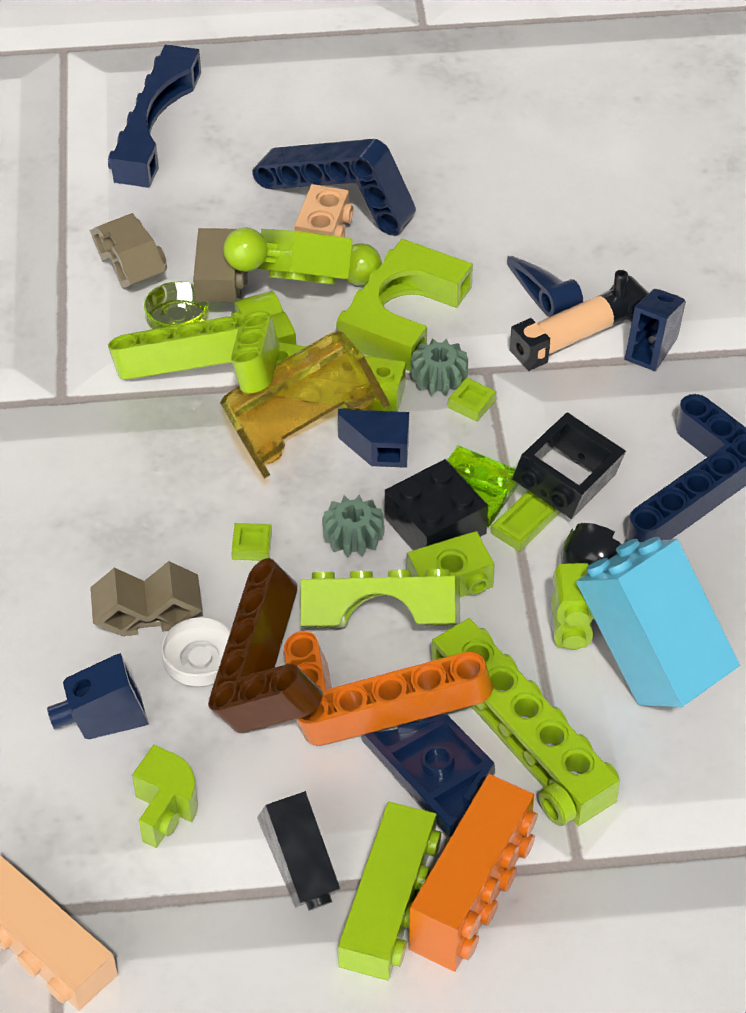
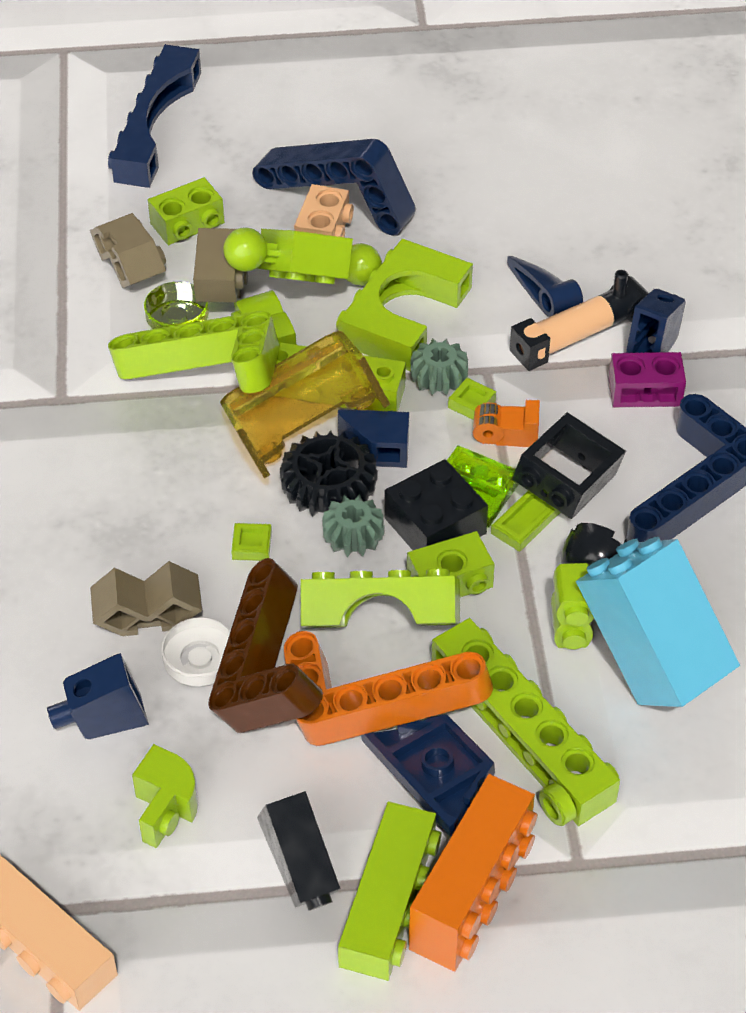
(185, 209): none -> lime brick
(327, 470): none -> black gear
(507, 424): none -> orange leg
(647, 379): none -> magenta brick

